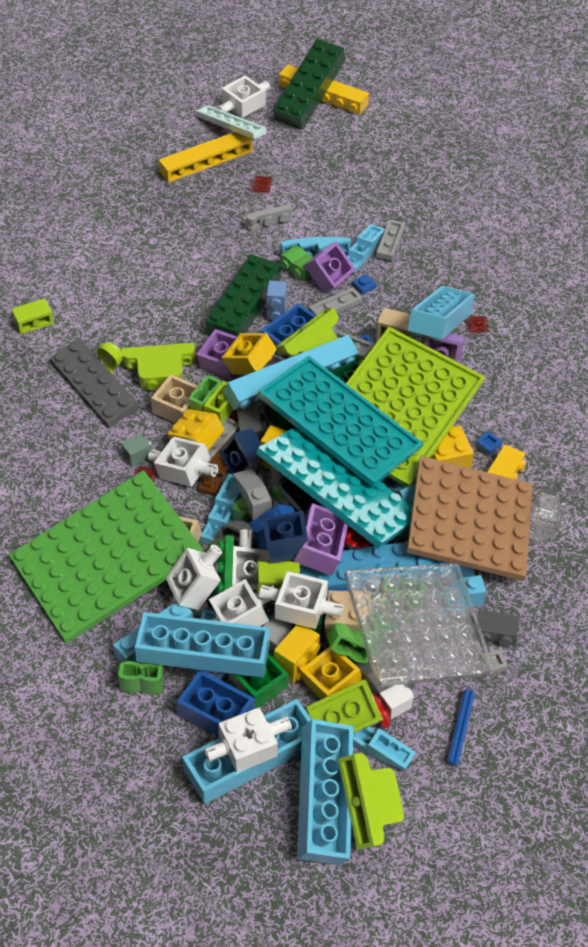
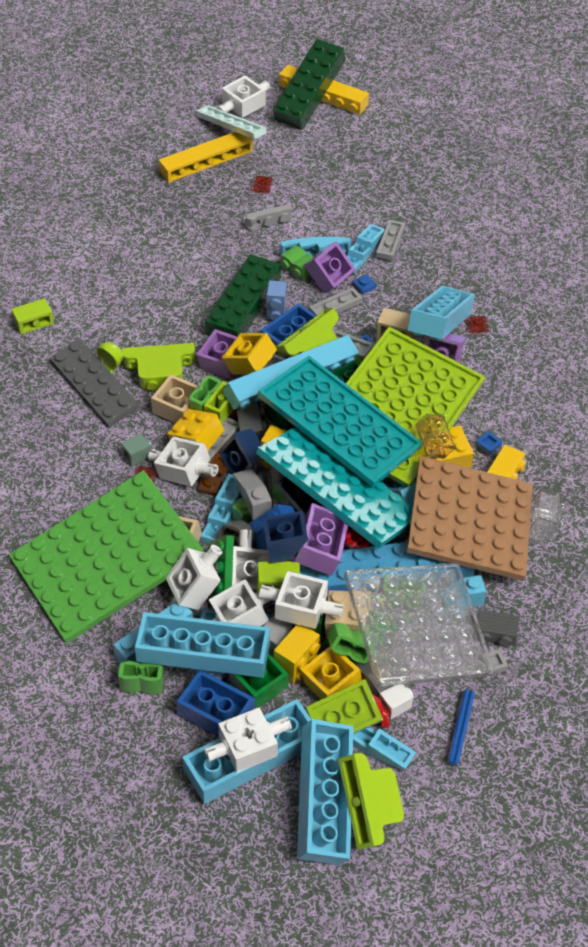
(435, 436): none -> clear yellow brick

